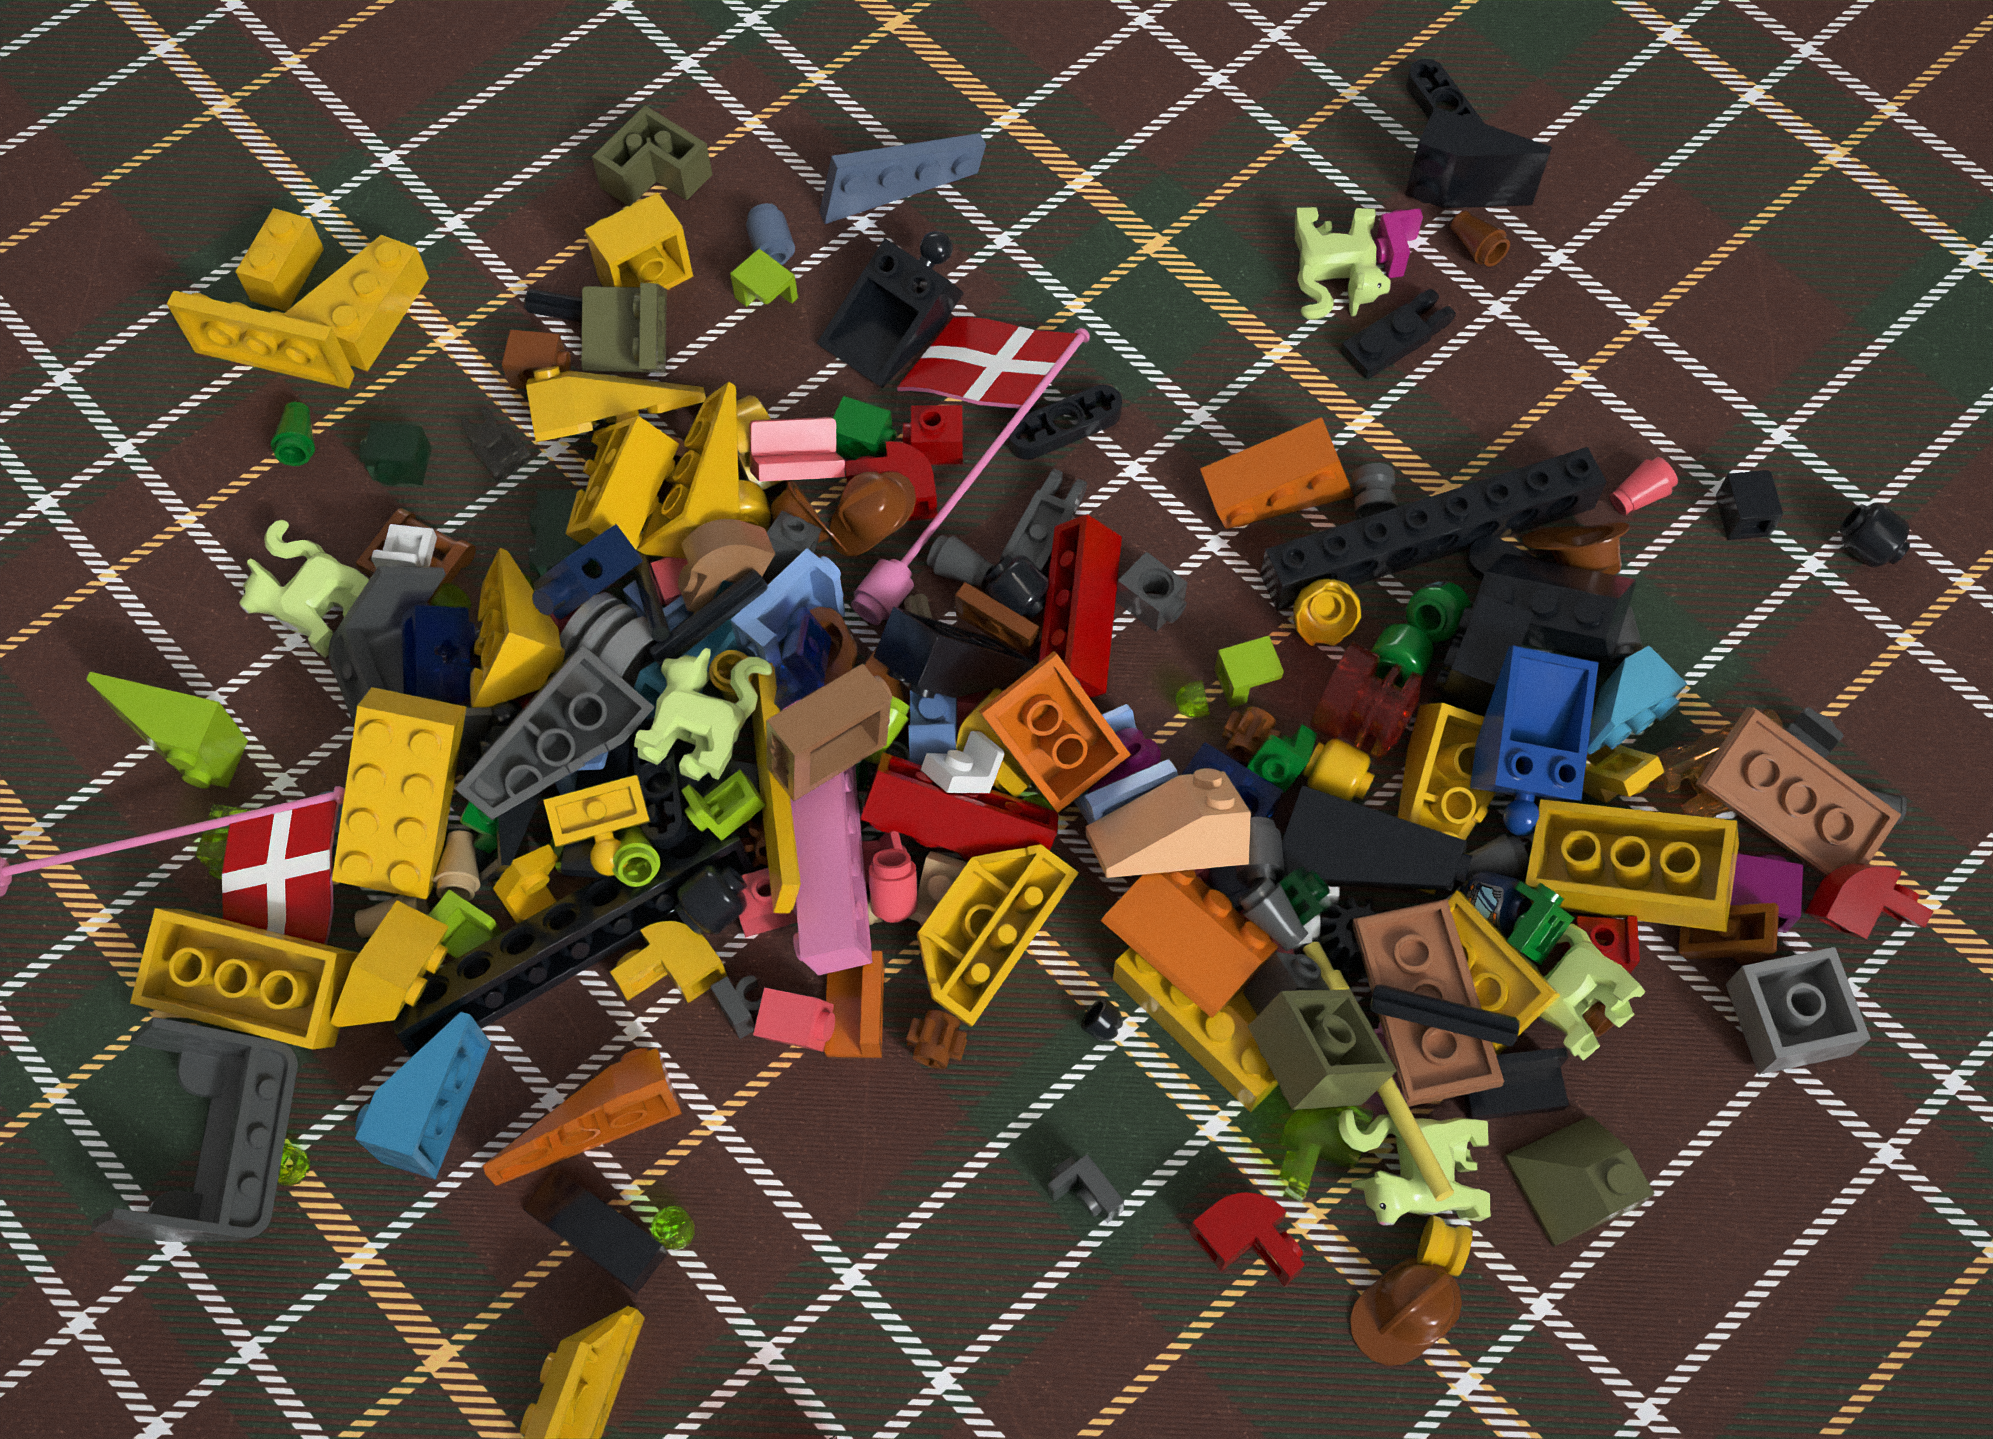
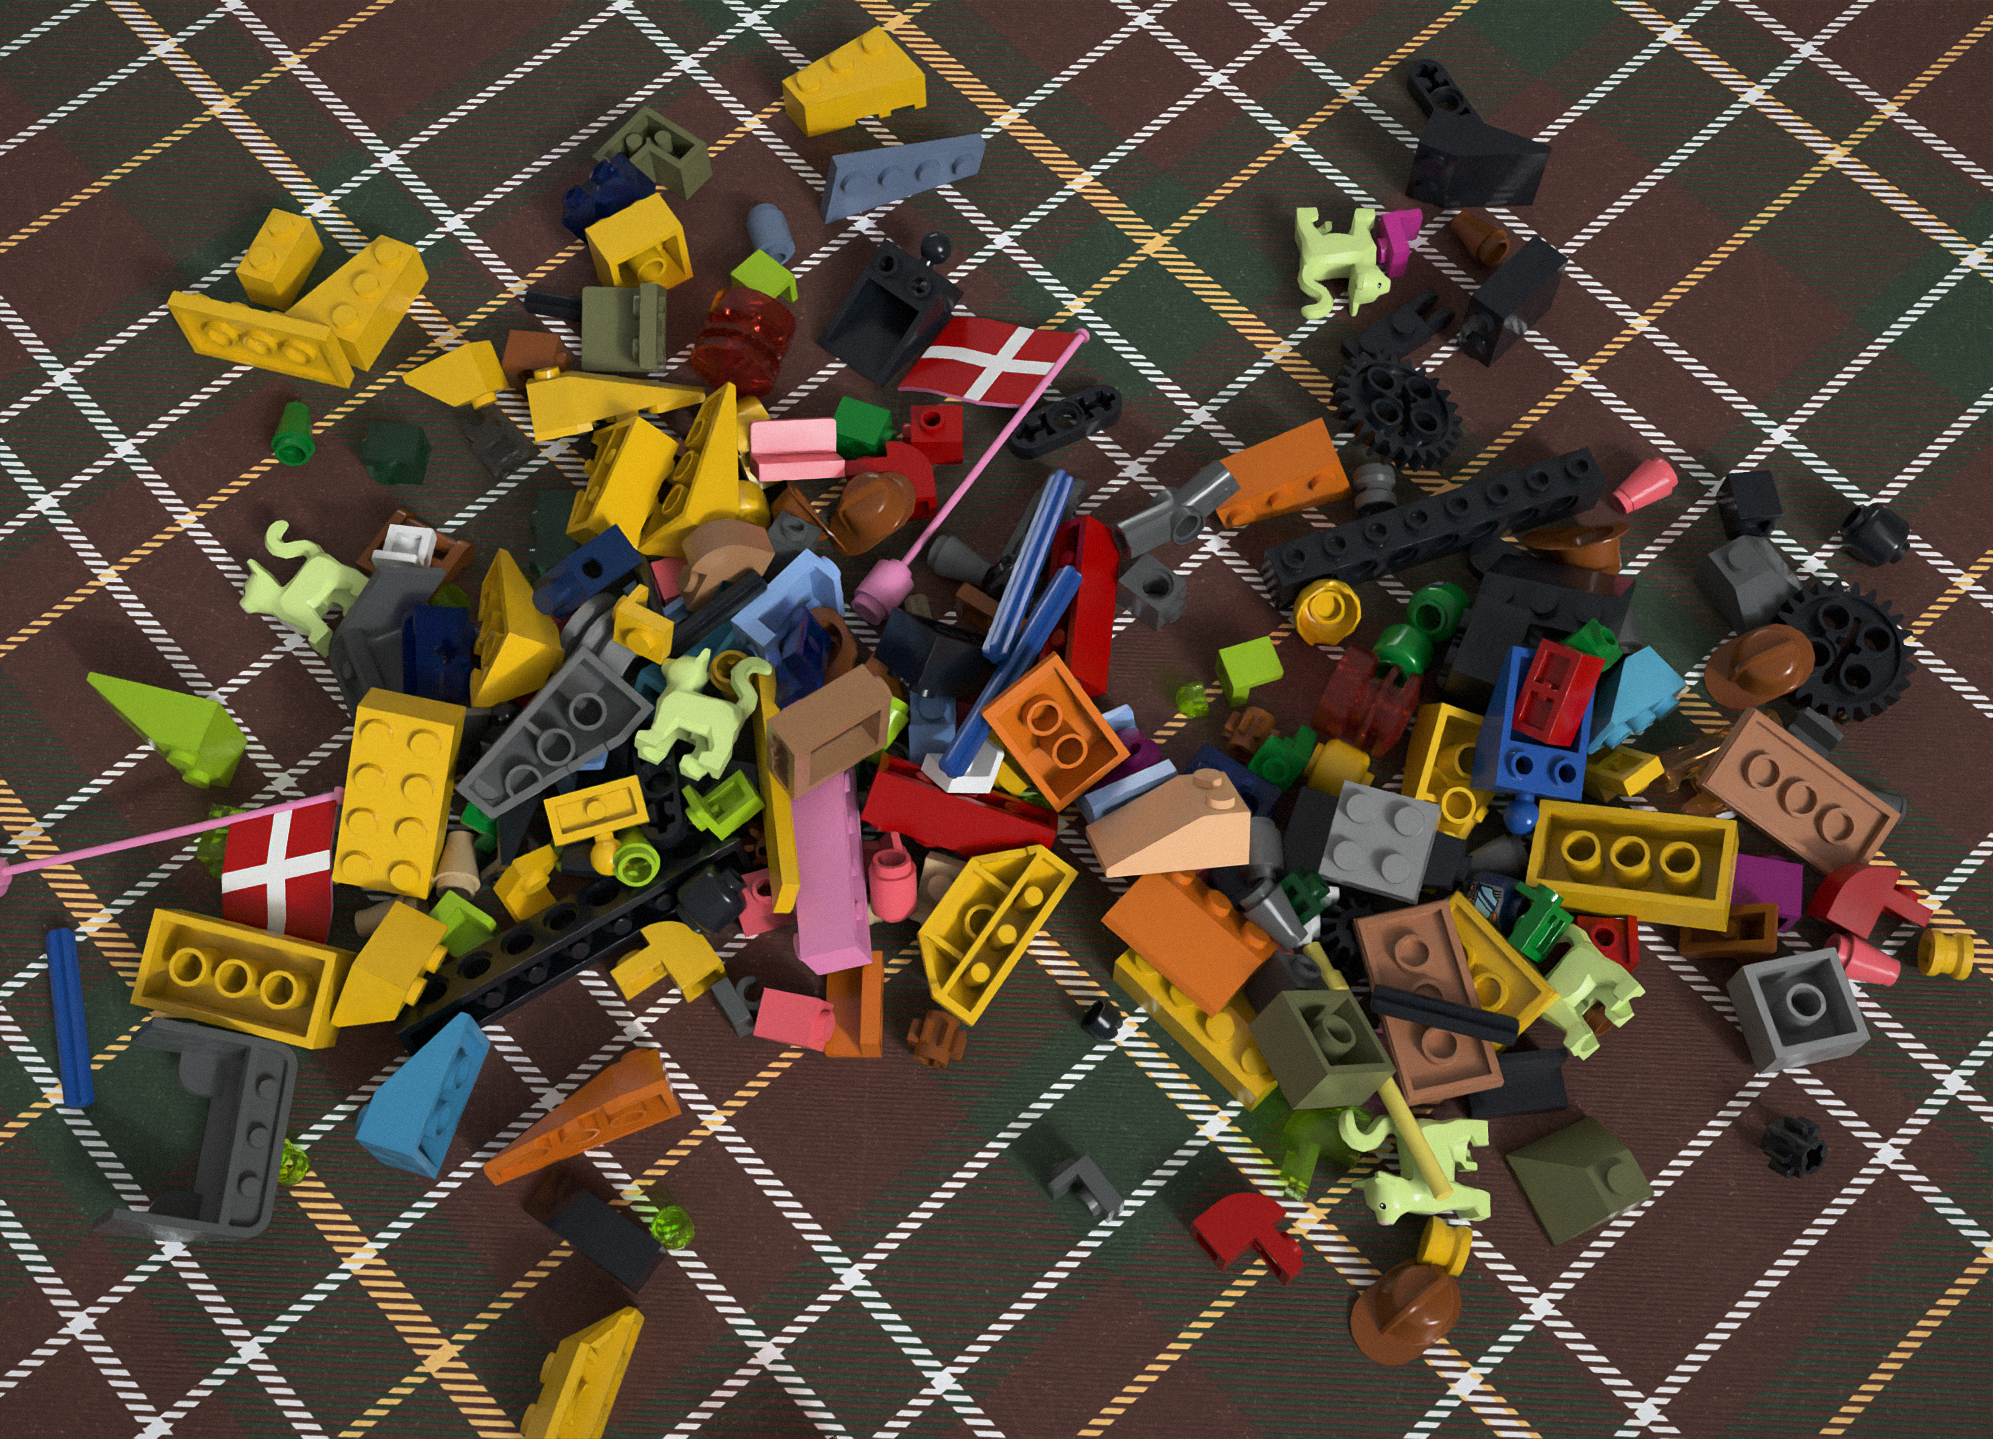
(69, 1019): none -> blue axle
(462, 376): none -> yellow slope
(609, 189): none -> clear blue brick
(641, 628): none -> yellow bracket
(743, 341): none -> clear red wheel
(853, 83): none -> yellow wedge
(1022, 655): none -> blue axle
(1027, 568): none -> blue axle
(1175, 512): none -> dark grey piece
(1380, 842): none -> light grey brick
(1396, 411): none -> black gear
(1511, 301): none -> black brick
(1556, 693): none -> red hinge
(1595, 640): none -> green bracket
(1747, 582): none -> dark grey slope
(1759, 666): none -> dark orange piece
(1794, 1147): none -> black gear
(1863, 961): none -> coral cone
(1877, 673): none -> black gear
(1945, 954): none -> yellow wheel

